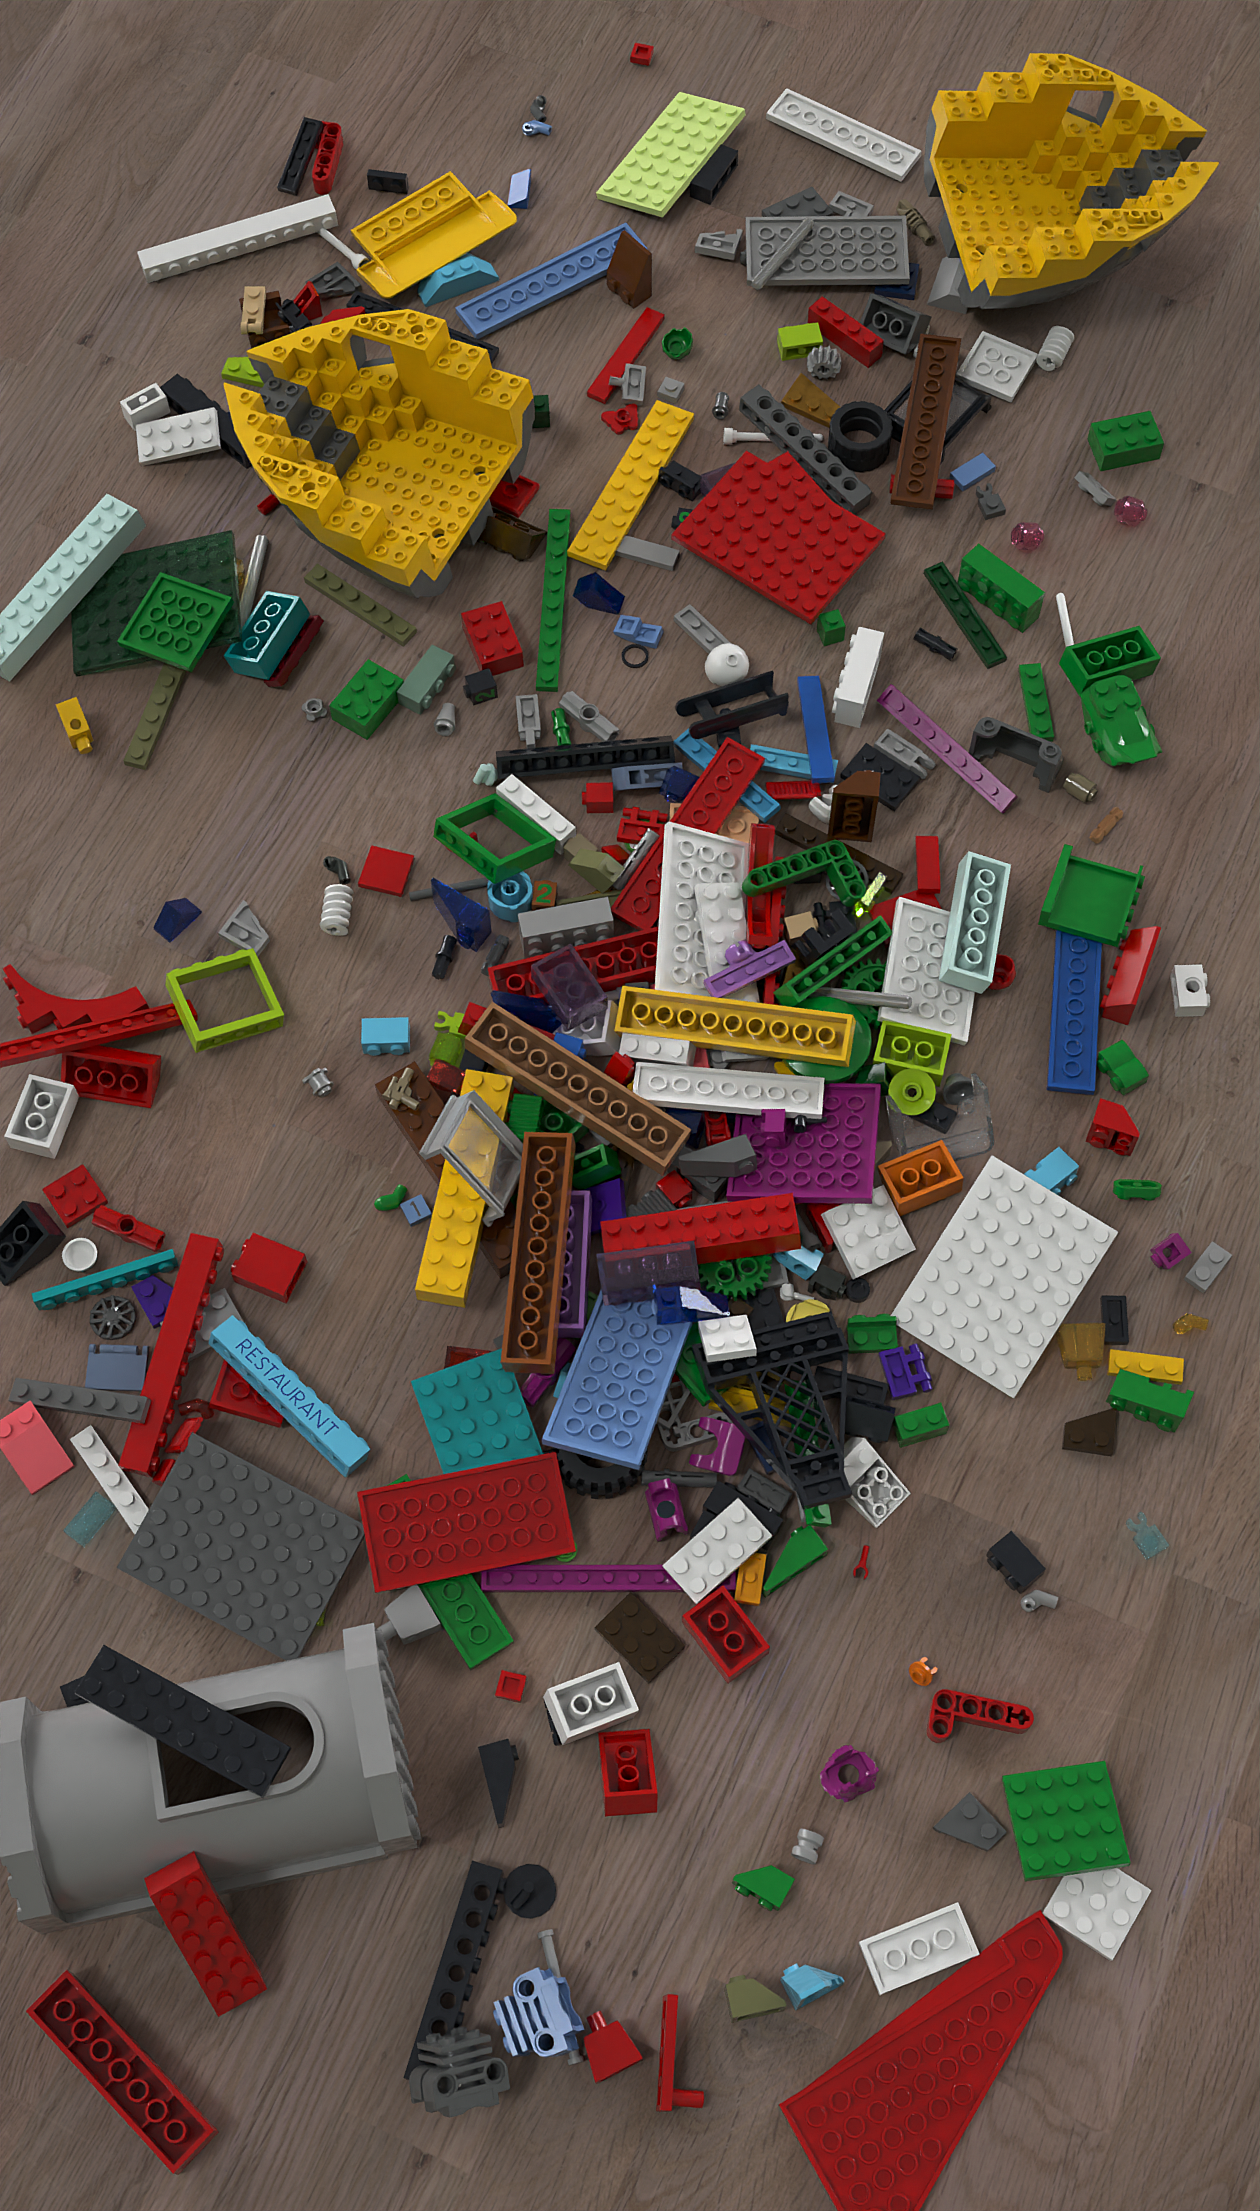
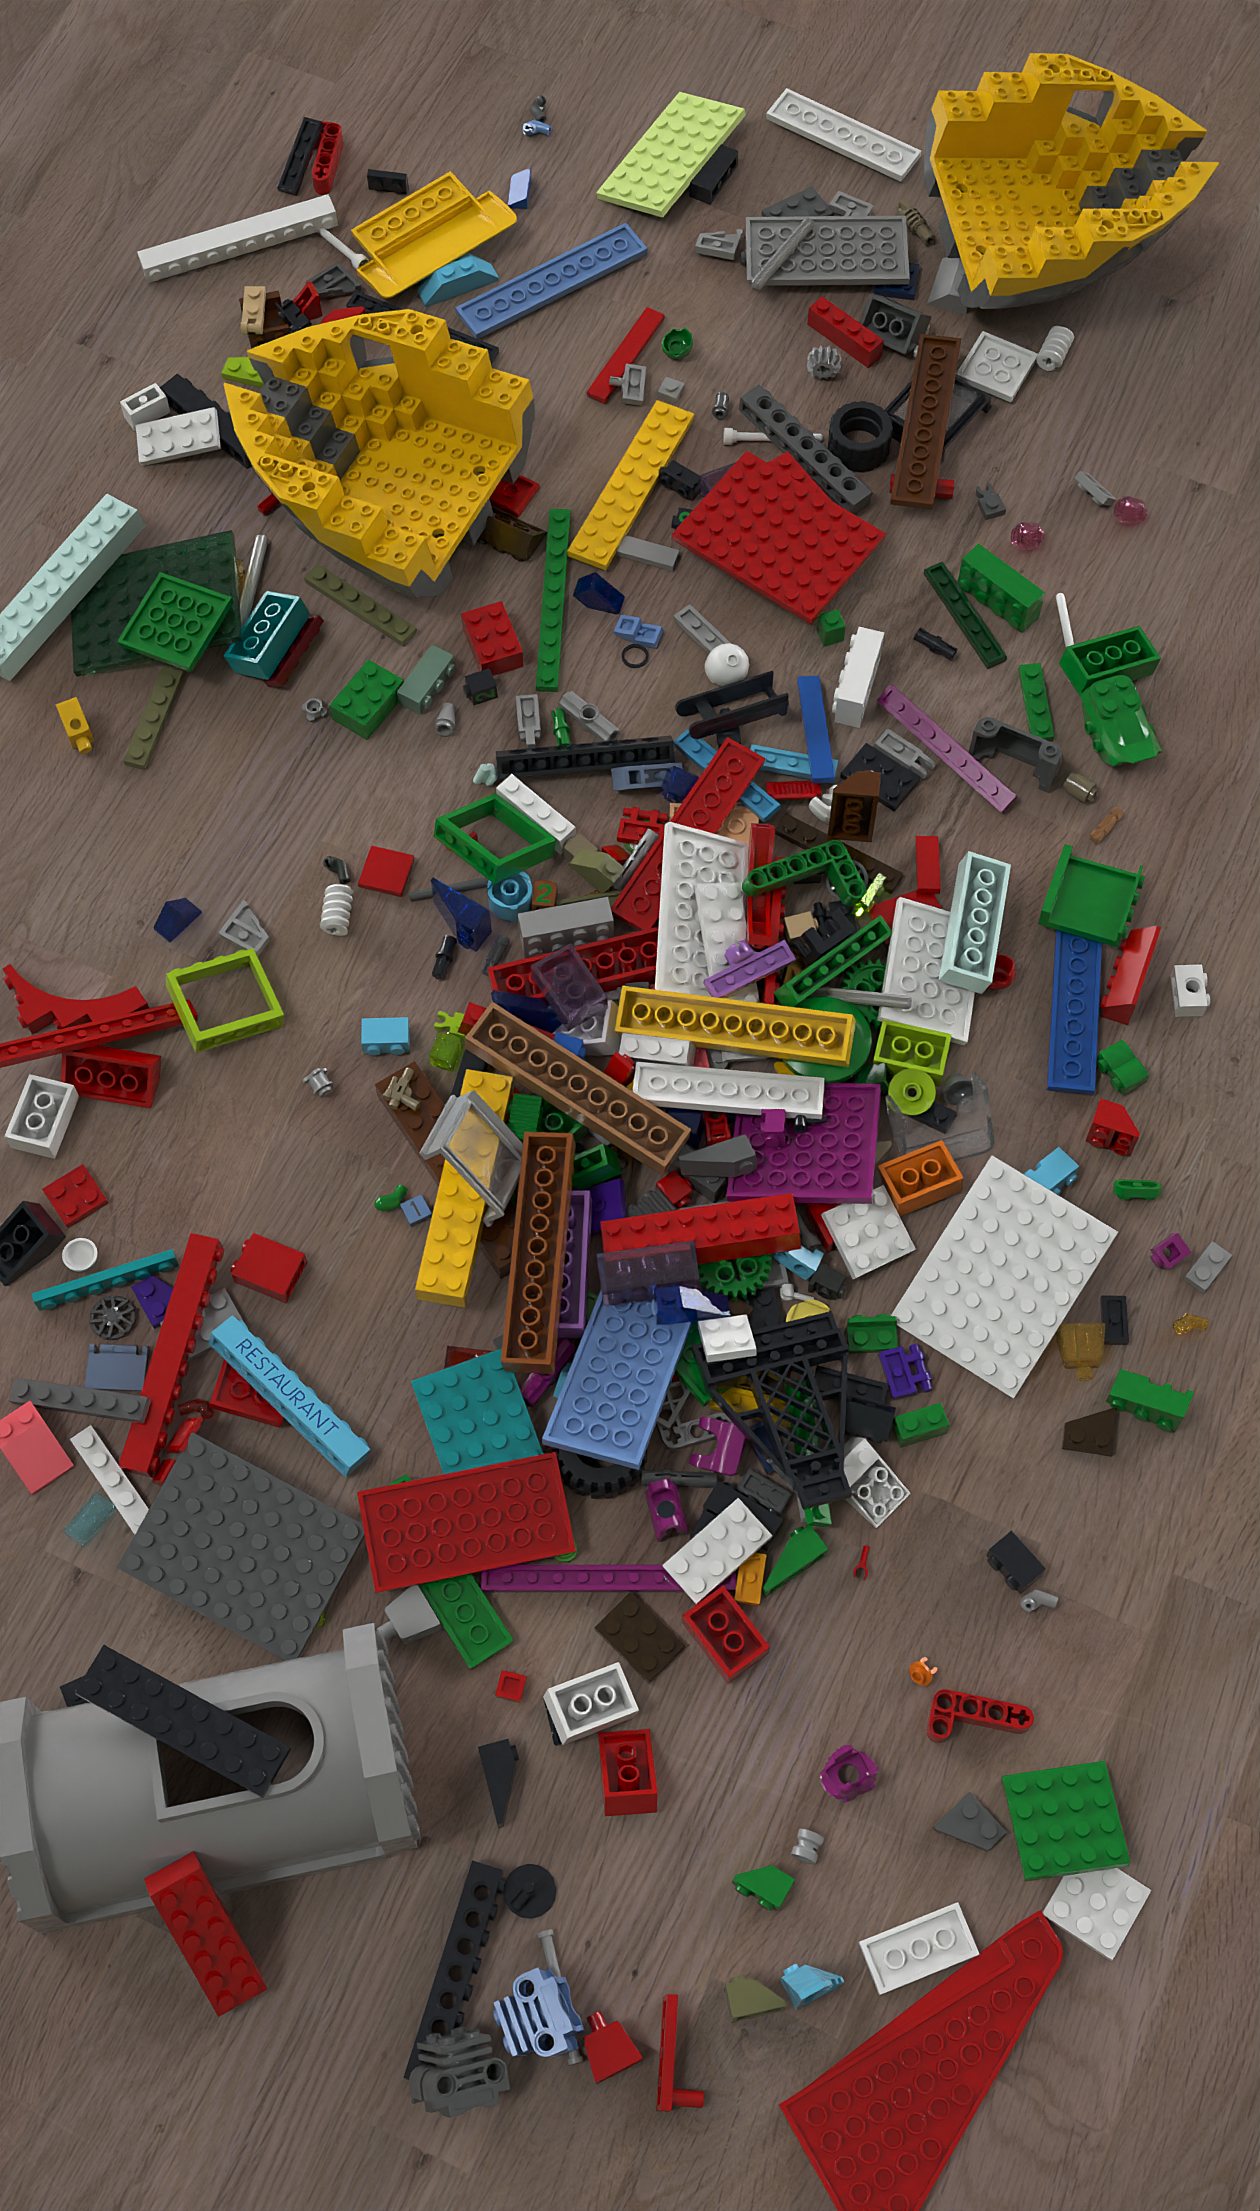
(116, 1223): red piece -> none
(122, 2072): red brick -> none
(446, 1077): clear red slope -> none
(542, 413): dark green brick -> none
(598, 797): red brick -> none
(622, 419): red animal -> none
(630, 271): reddish brown slope -> none
(641, 54): red plate -> none
(798, 340): lime brick -> none
(809, 401): pearl gold wing -> none
(857, 1290): black tile -> none
(972, 471): medium blue tile -> none
(1125, 441): green brick -> none
(1148, 1539): clear light blue plate -> none
(1156, 1367): yellow plate -> none

